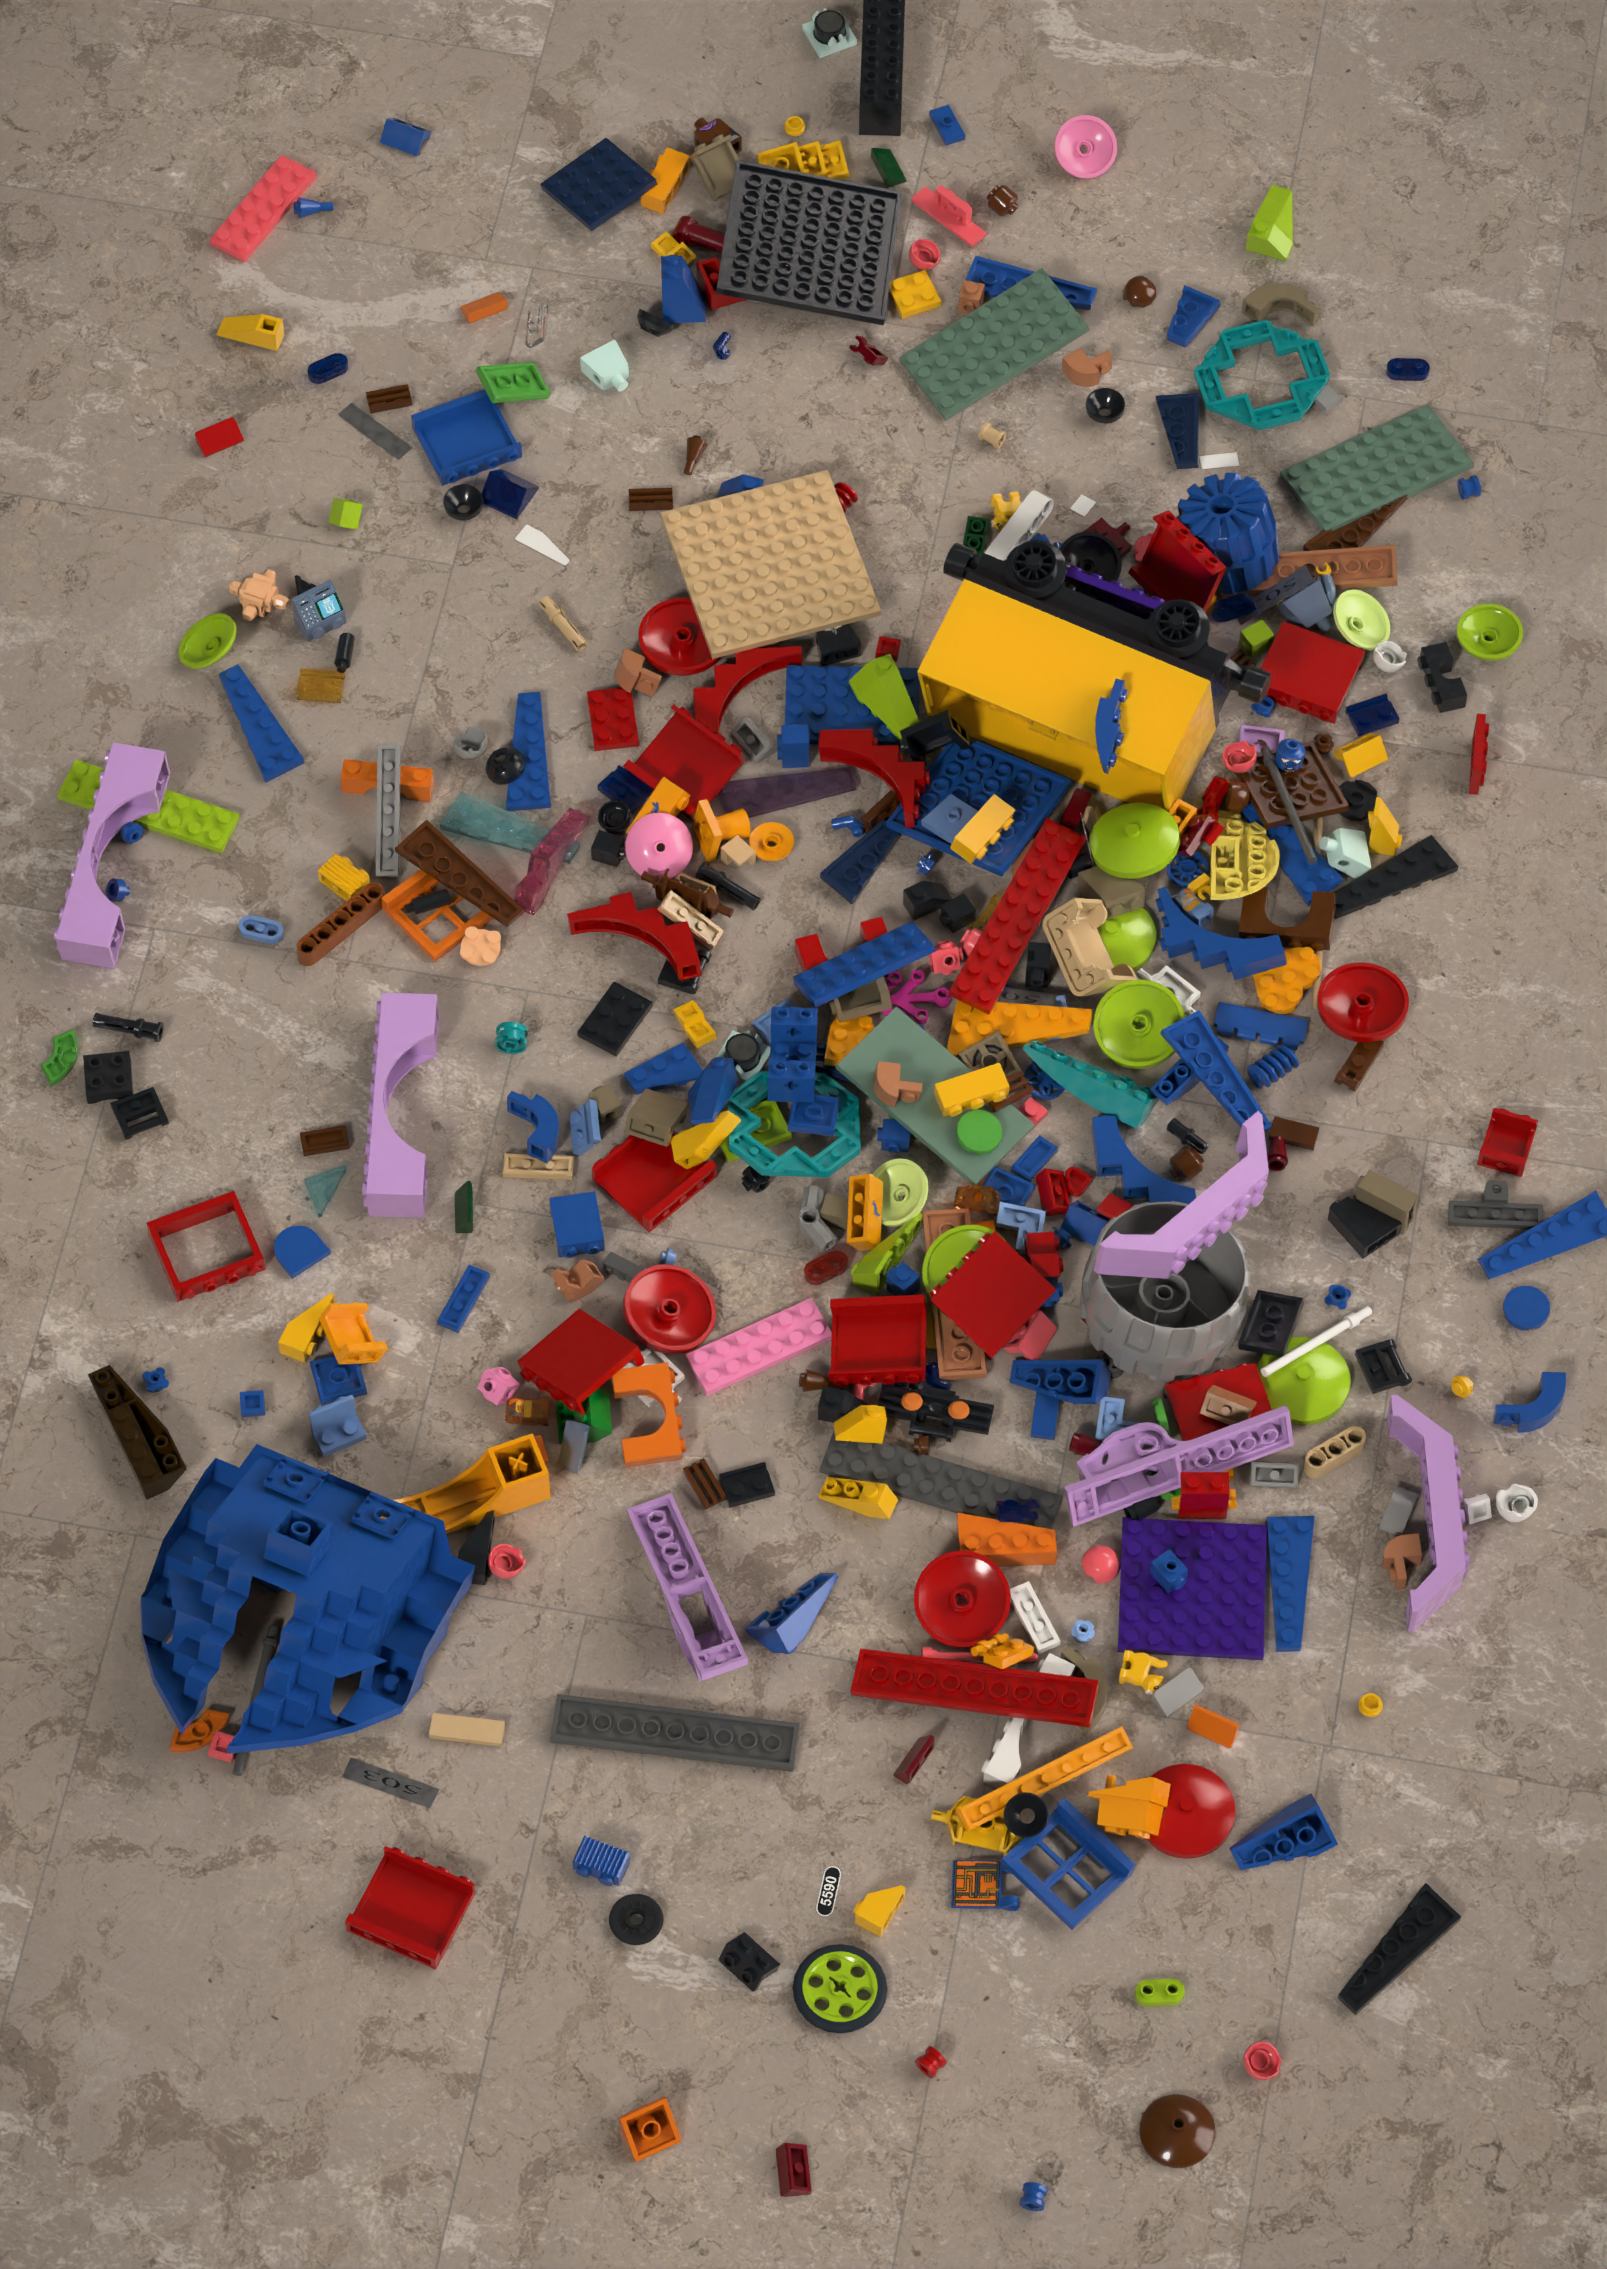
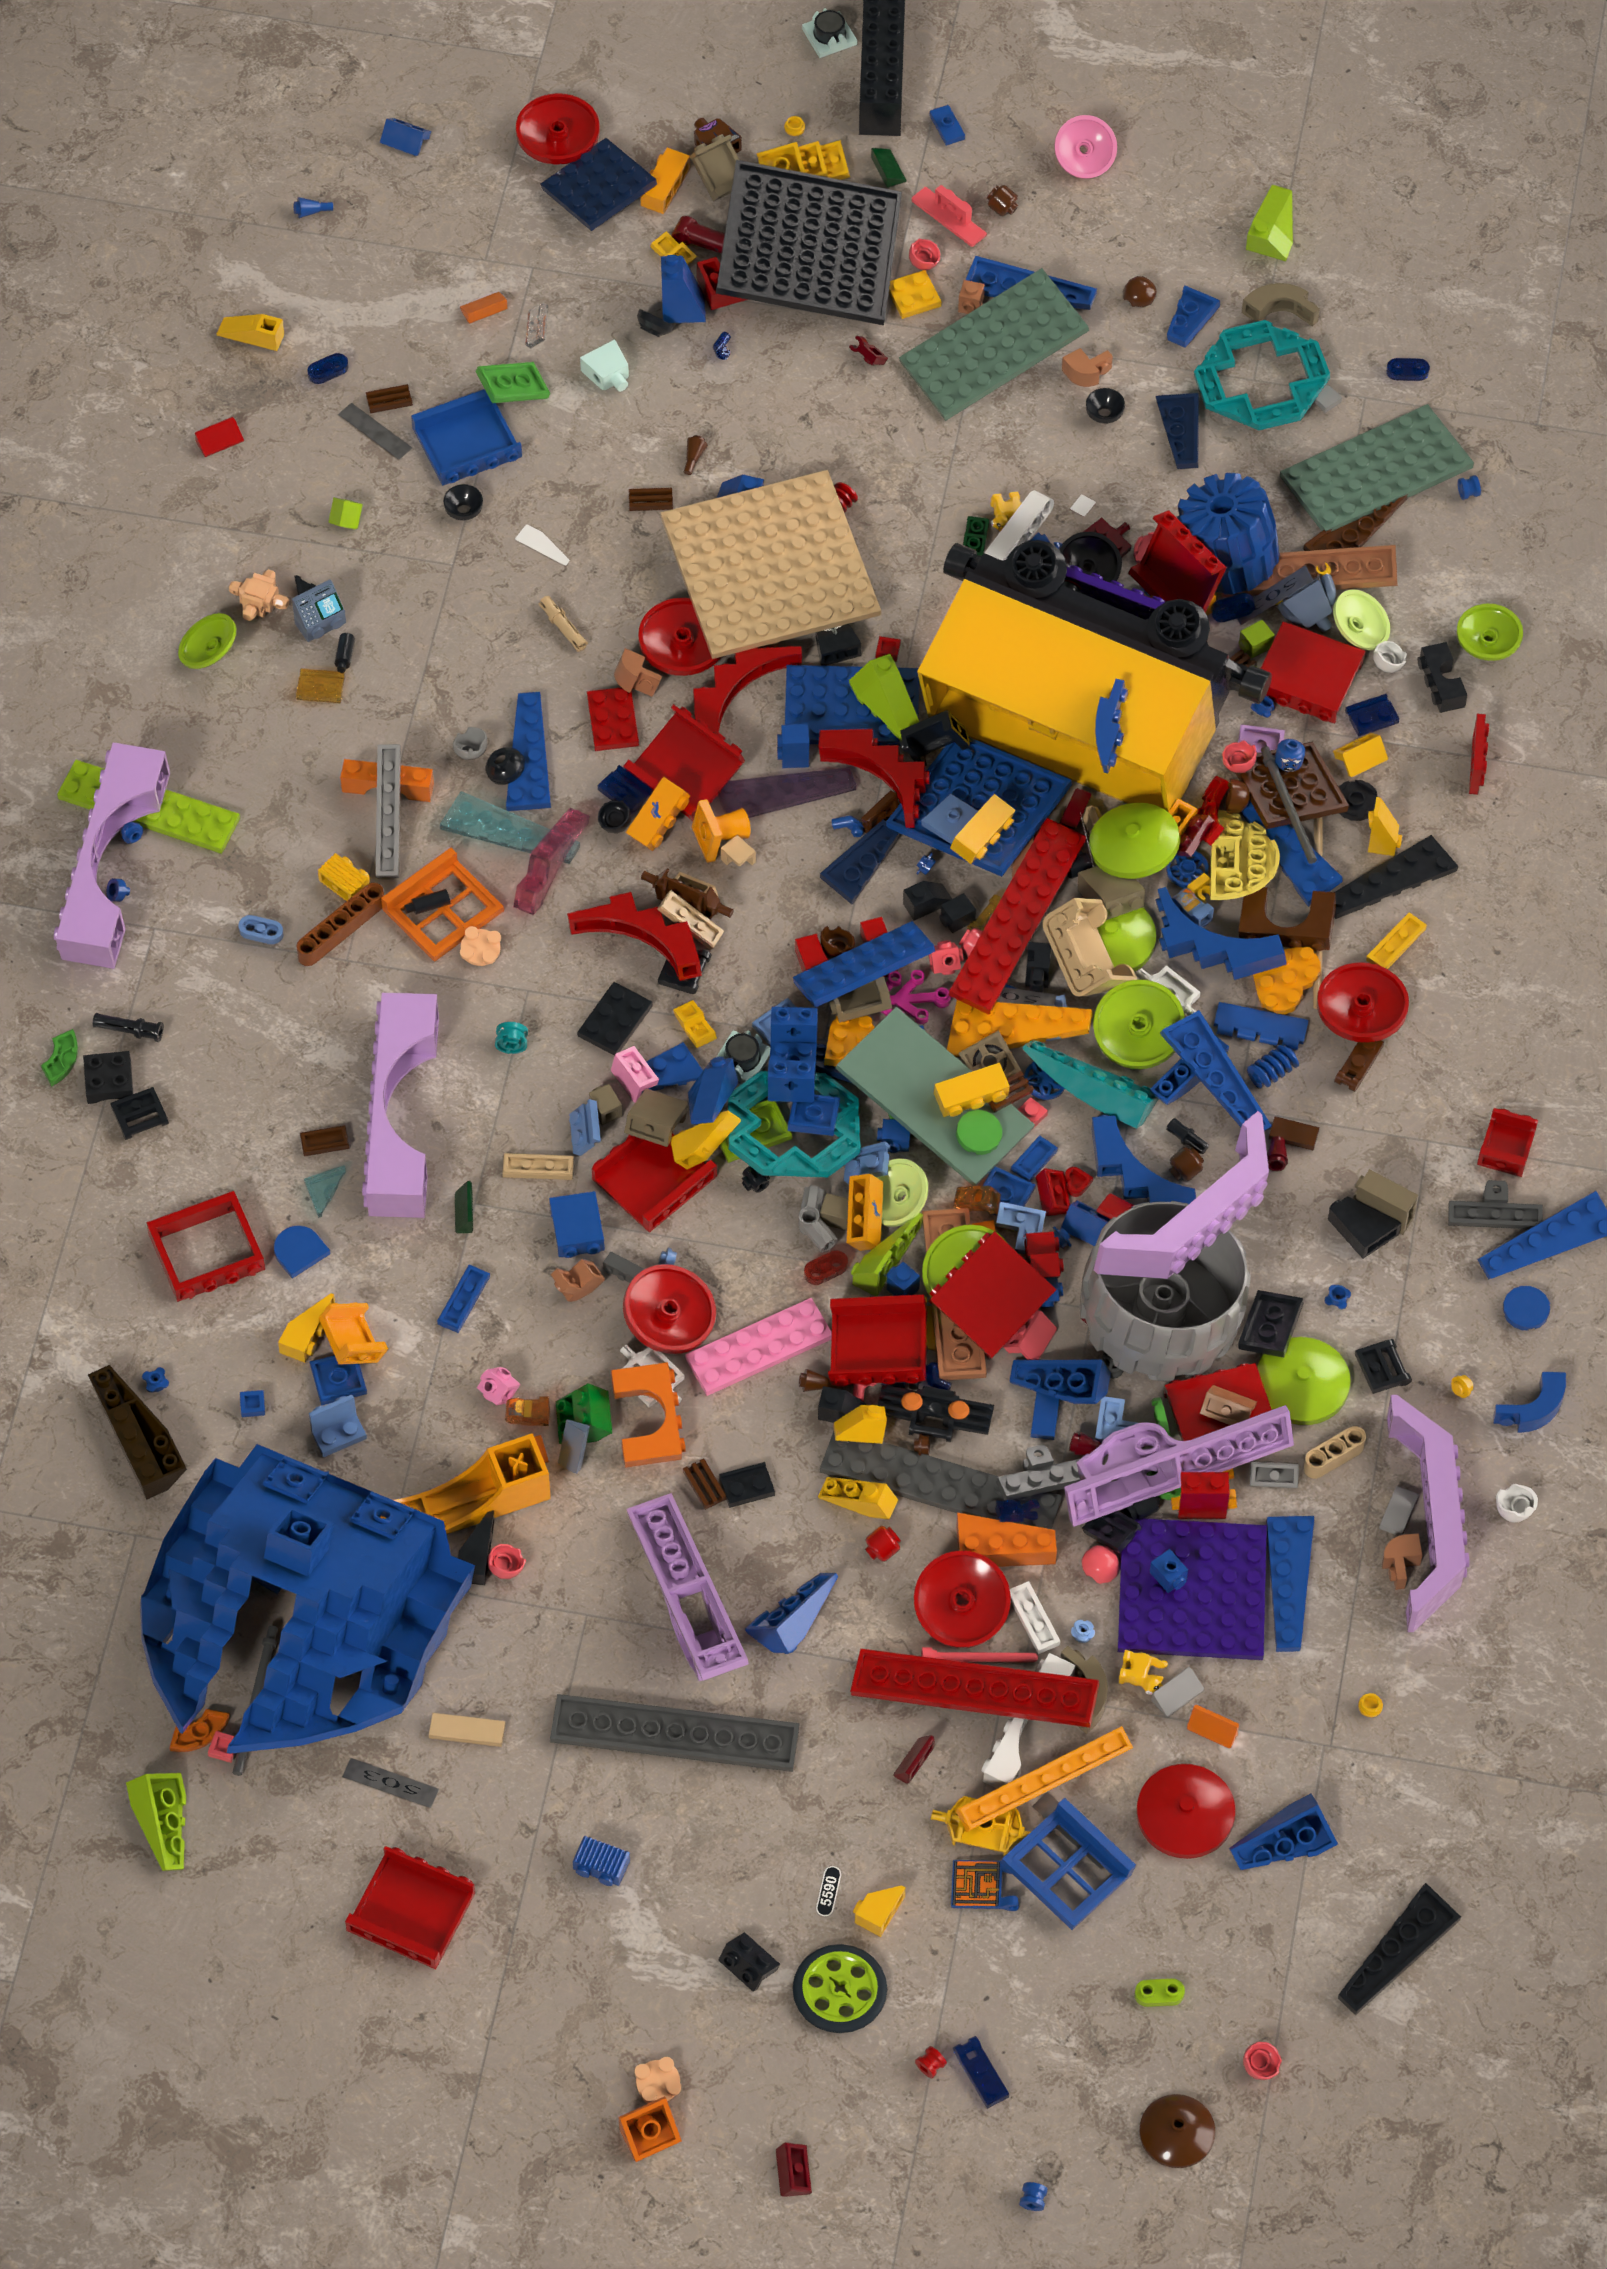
(158, 1808): none -> lime wedge
(263, 208): coral plate -> none
(265, 736): blue wing -> none
(447, 864): reddish brown wing -> none
(507, 492): clear blue slope -> none
(539, 1112): blue arch -> none
(557, 128): none -> red dish
(577, 1359): red panel -> none
(608, 848): black brick -> none
(631, 1905): black wheel -> none
(633, 1072): none -> bright pink panel
(656, 829): bright pink dish -> none
(657, 2080): none -> light nougat piece
(721, 882): black pin -> none
(753, 740): light grey slope -> none
(772, 834): light orange dish -> none
(836, 941): none -> reddish brown hair
(871, 1160): none -> medium blue plate
(882, 1543): none -> red head
(890, 1088): nougat brick -> none
(981, 2072): none -> clear blue plate
(992, 435): tan bush -> none
(1000, 1652): light orange plate -> none
(1016, 1806): black piece -> none
(1038, 1475): none -> plate
(1112, 1530): none -> black plate
(1132, 1807): light orange piece -> none
(1219, 460): white sticker -> none
(1323, 748): reddish brown plate -> none
(1347, 851): light aqua torso -> none
(1349, 1321): white bar -> none
(1397, 941): none -> yellow plate
(1477, 1508): white tile -> none

